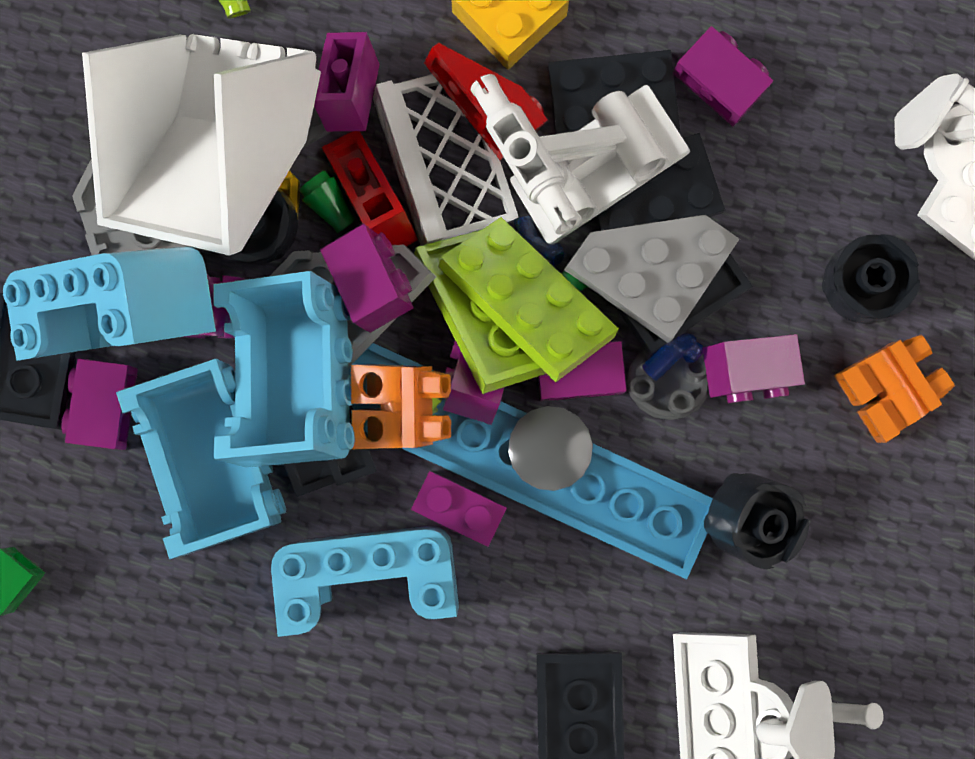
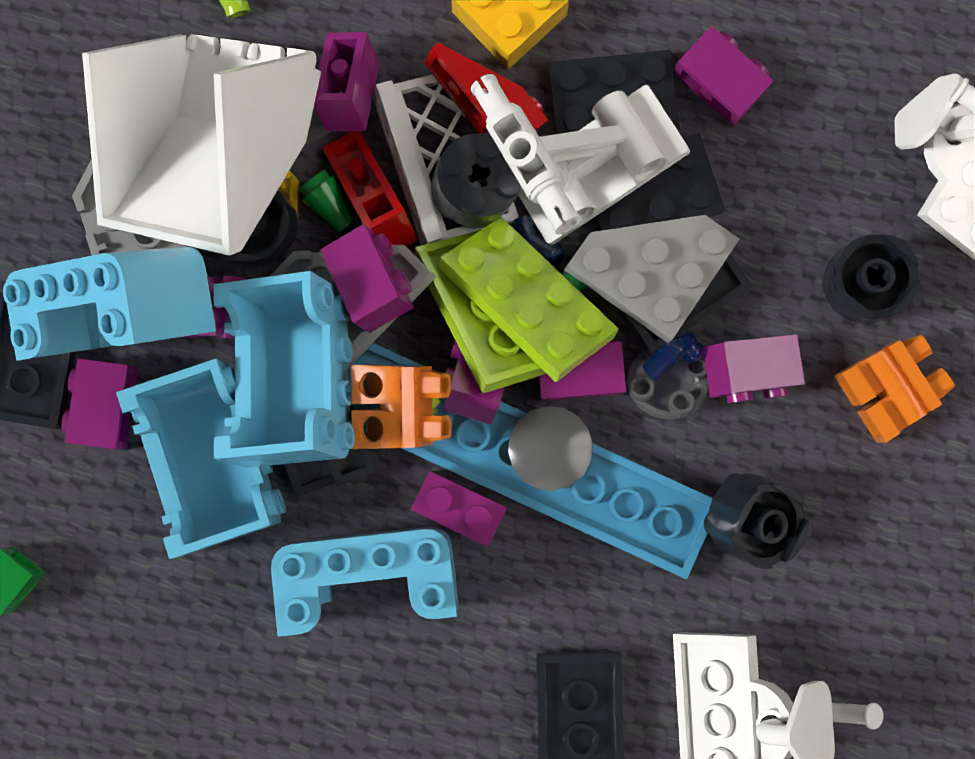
(467, 201): none -> black brick

